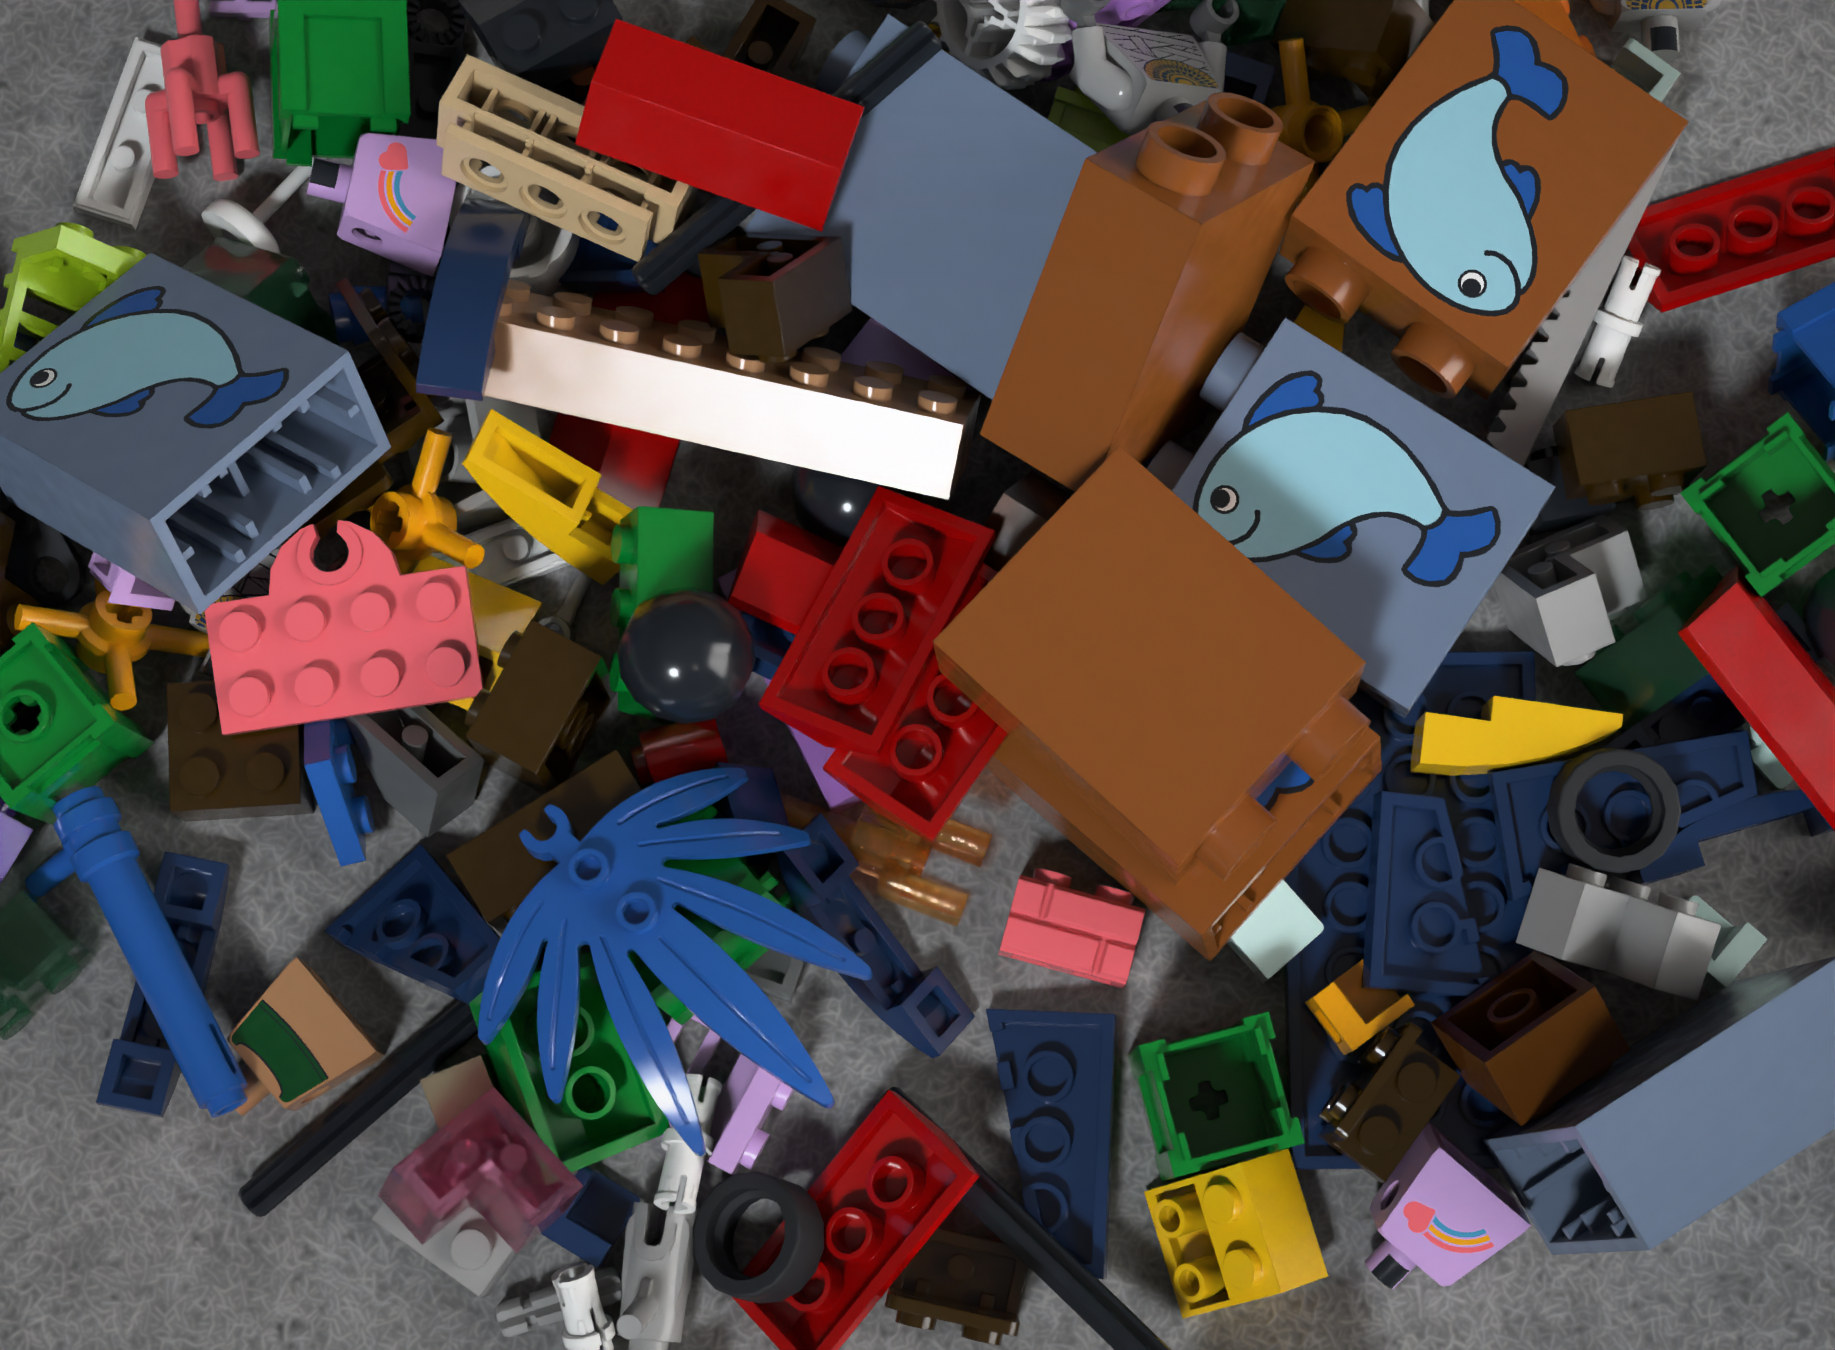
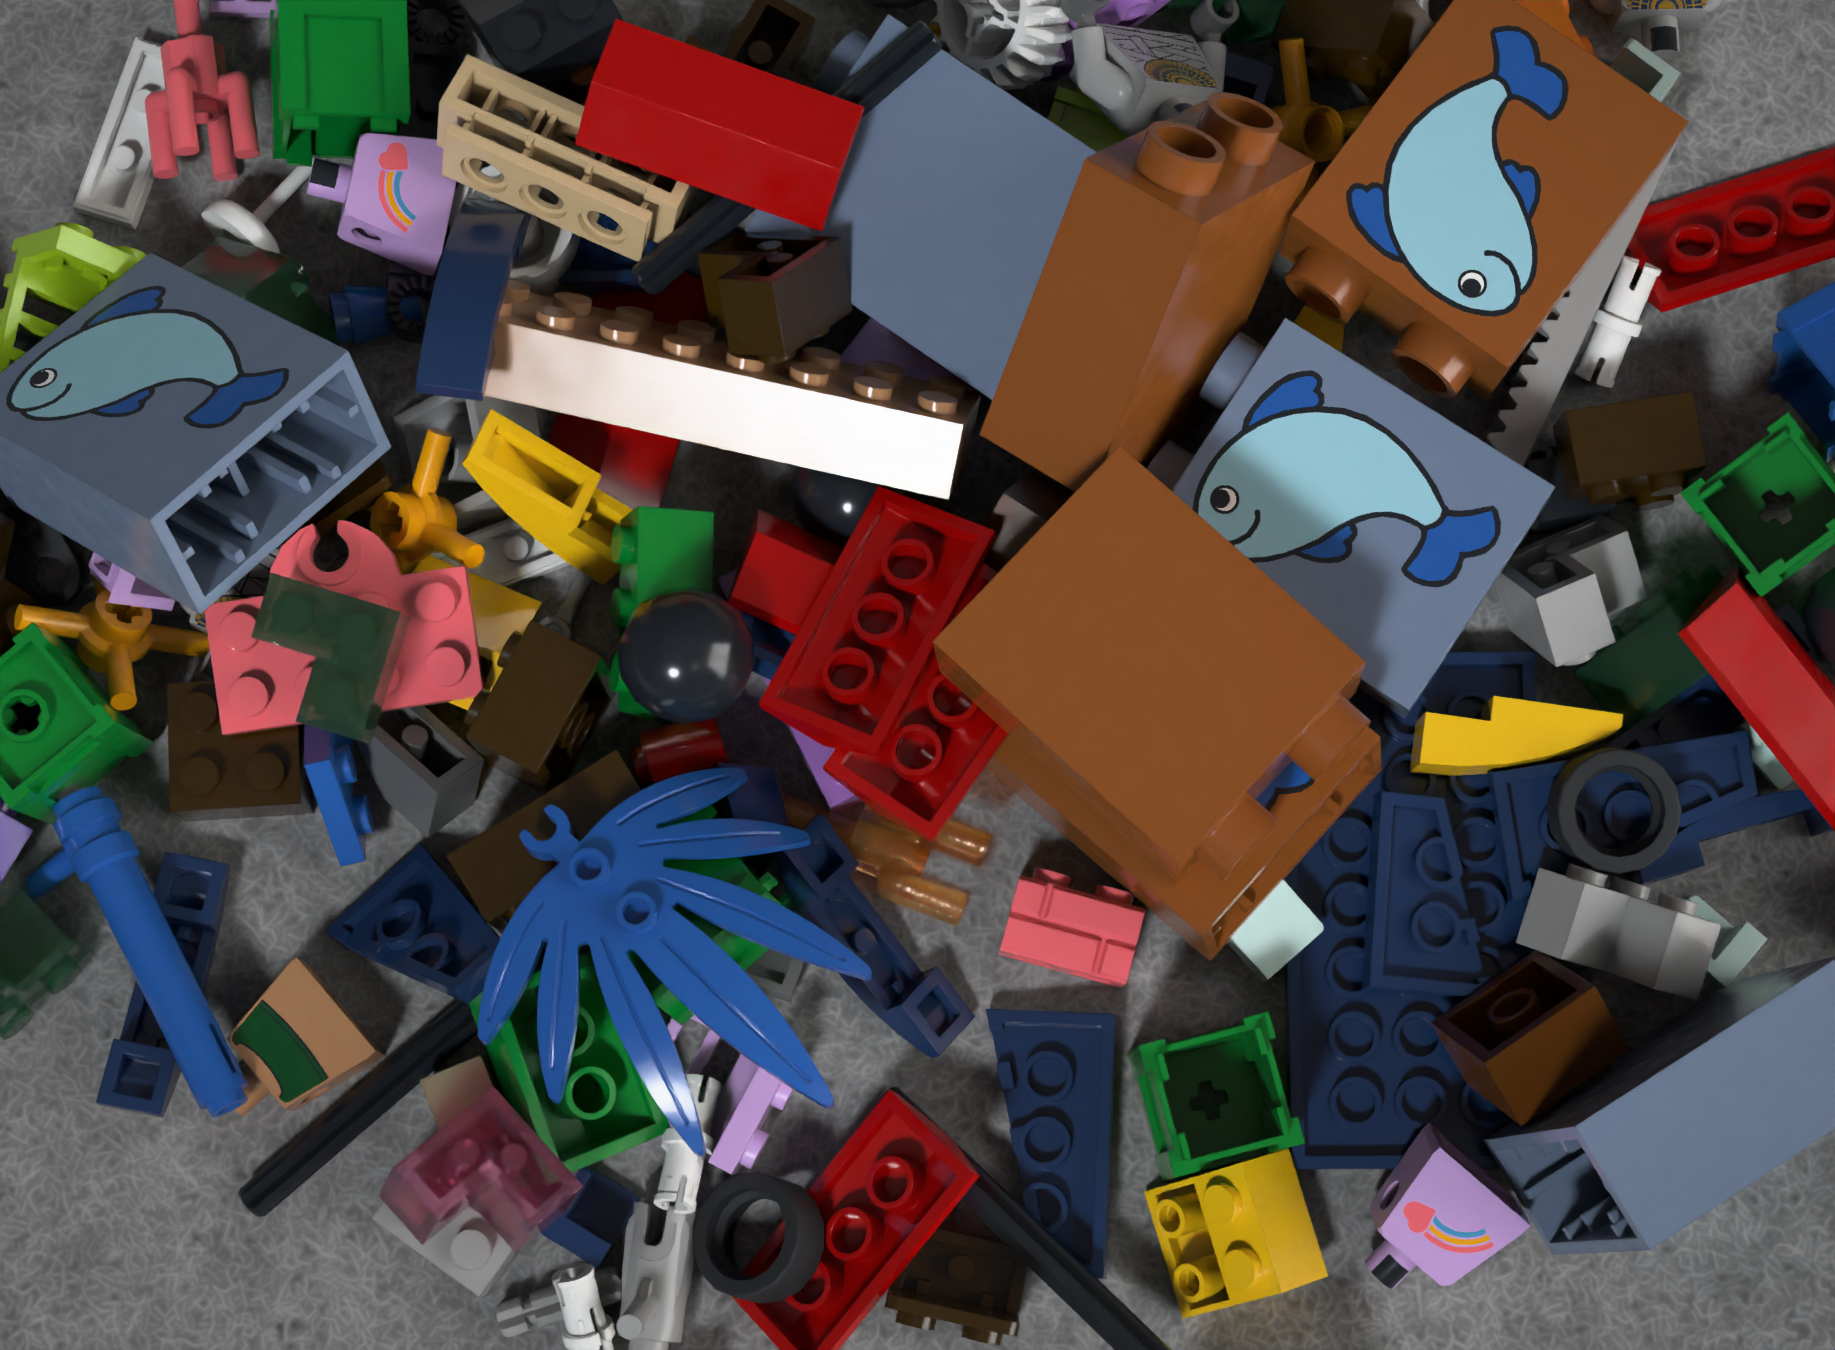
(352, 650): none -> clear green brick
(391, 375): dark brown bracket -> none
(1353, 1012): light orange panel -> none
(1388, 1103): dark brown bracket -> none

